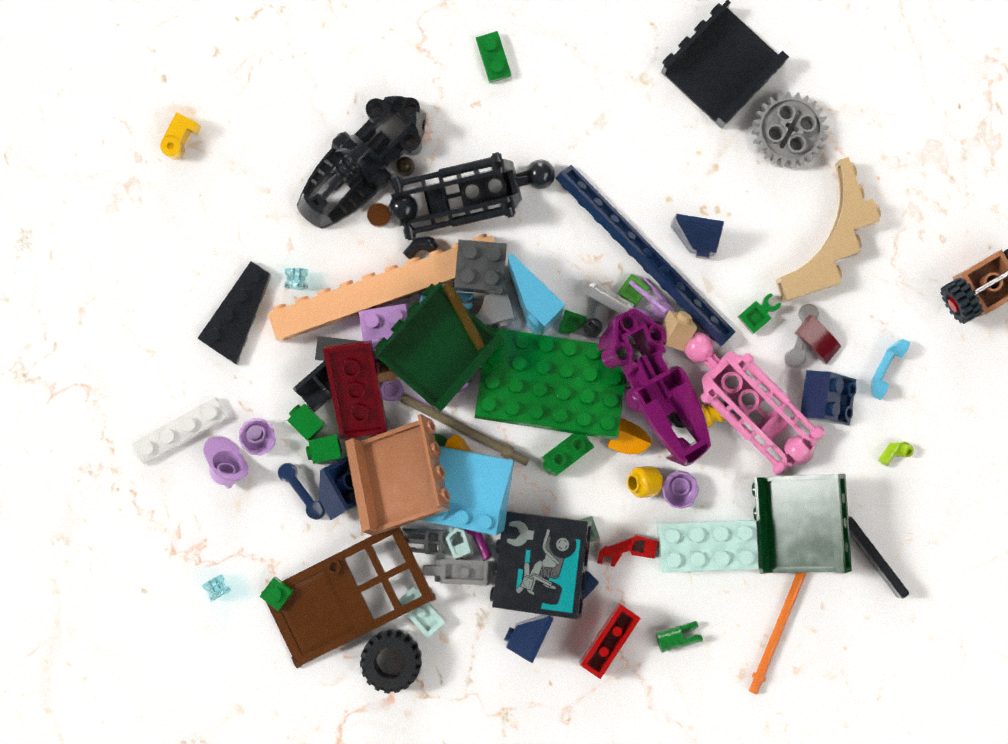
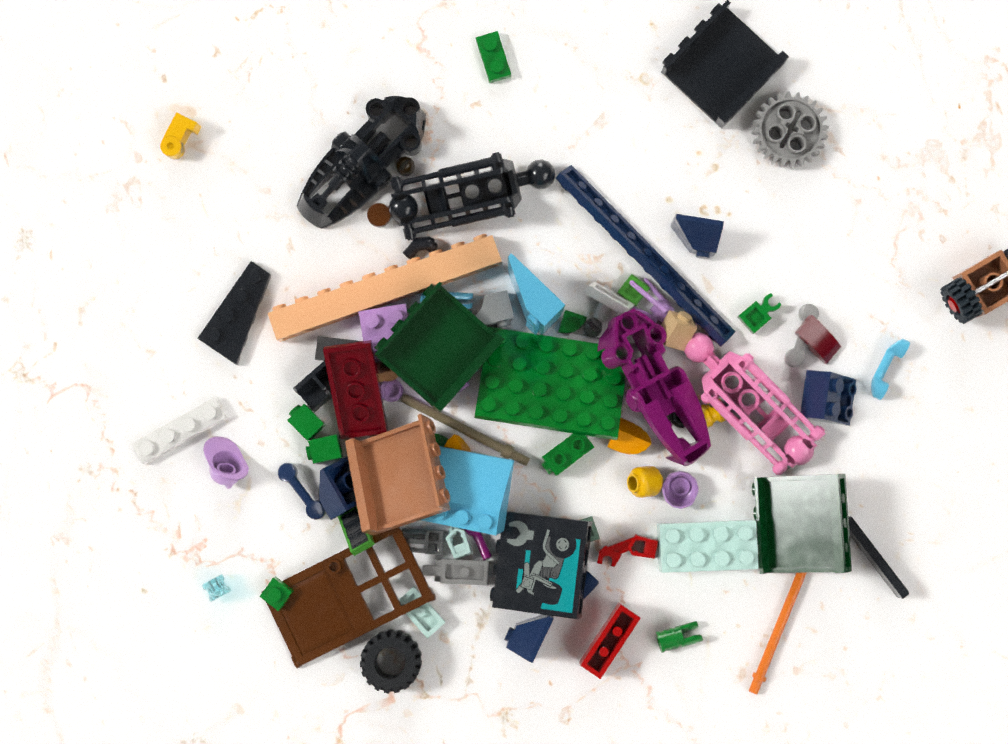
(257, 436): lavender hair -> none
(296, 278): clear light blue wheel -> none
(356, 539): none -> tile
(464, 317): clear orange bar -> none
(480, 267): dark grey brick -> none
(842, 242): tan arch -> none
(895, 449): lime arm -> none

